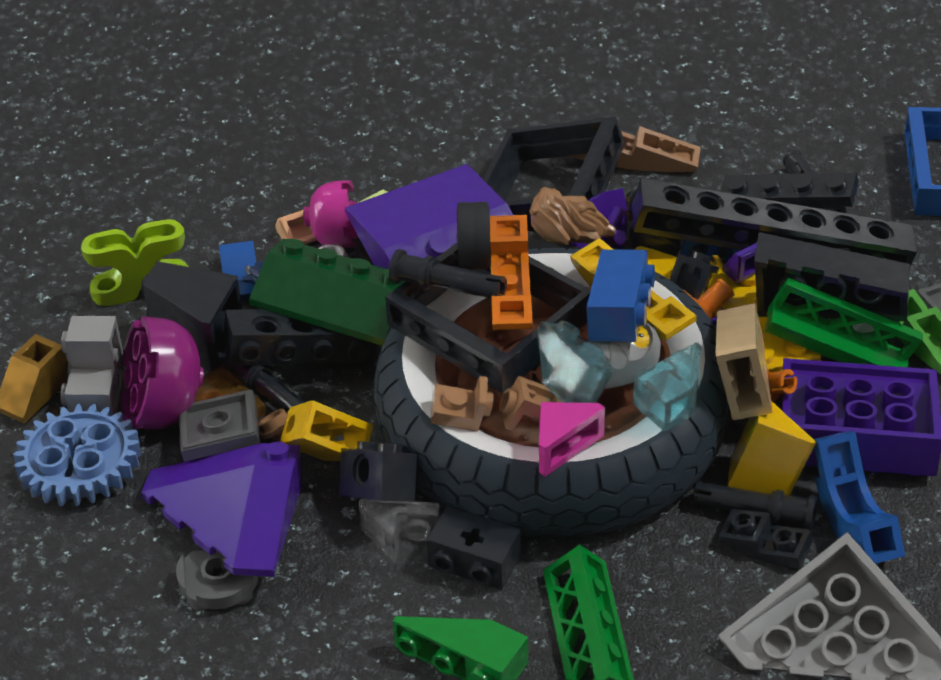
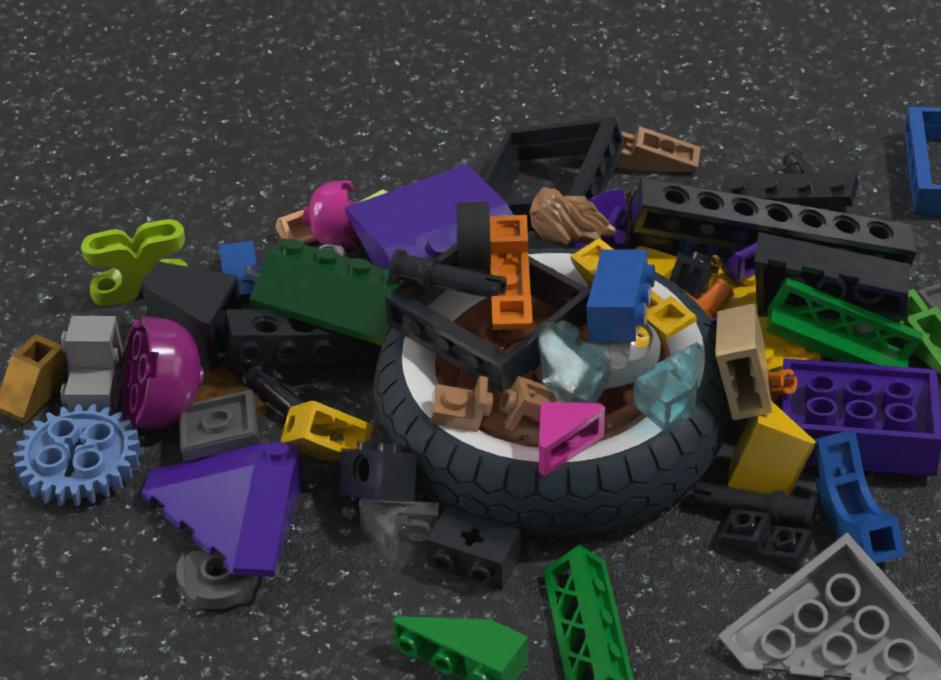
(273, 425): medium nougat plate -> none

